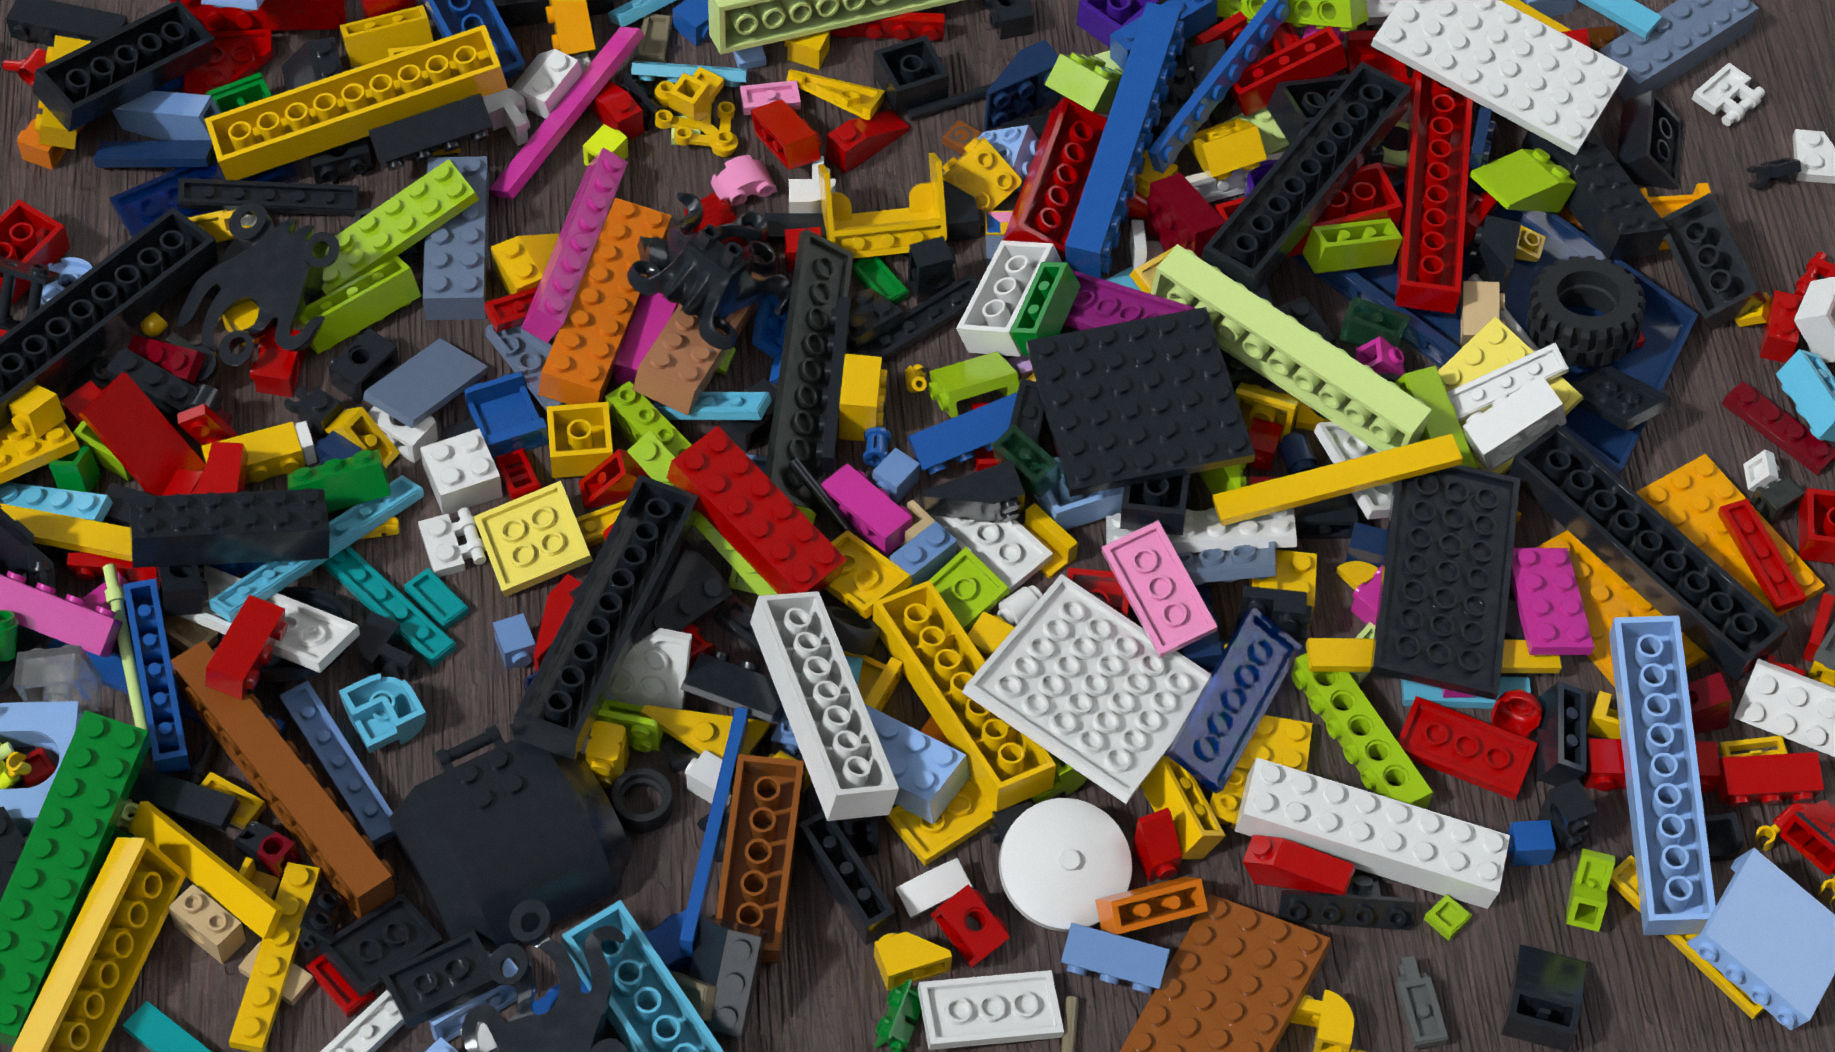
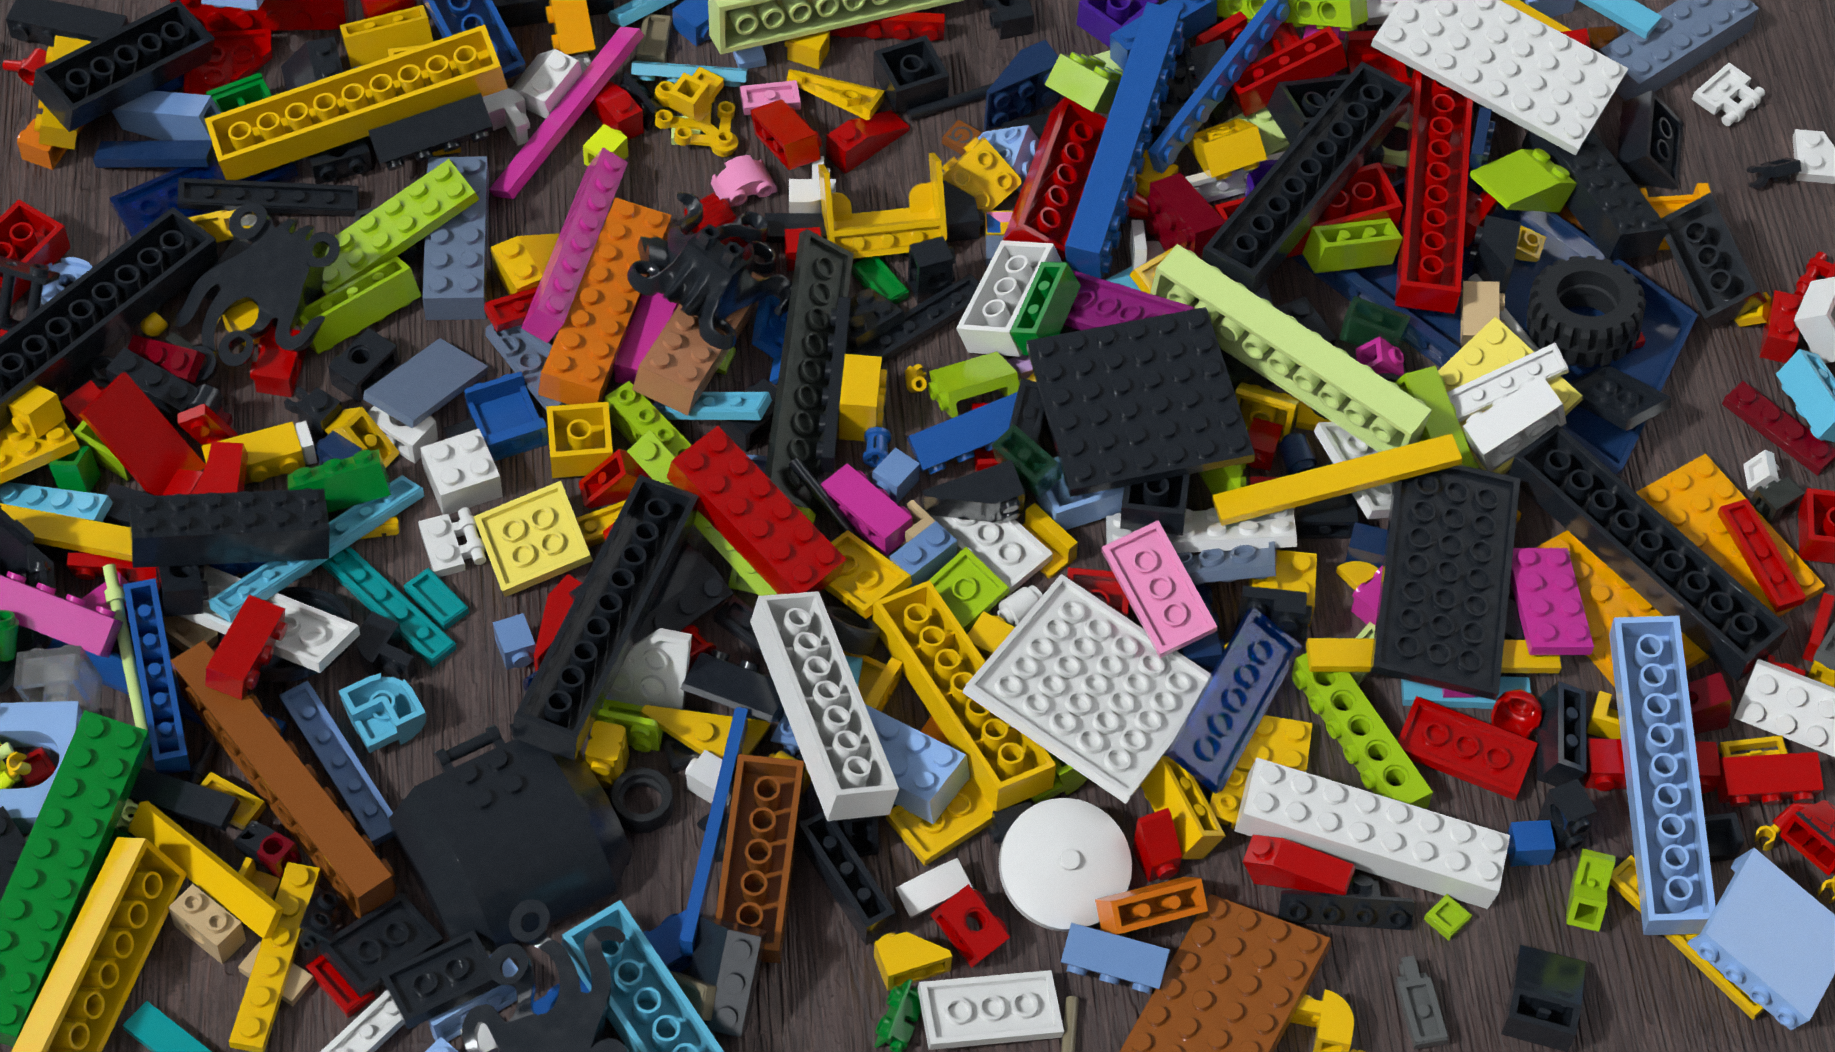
(519, 479): red slope -> none

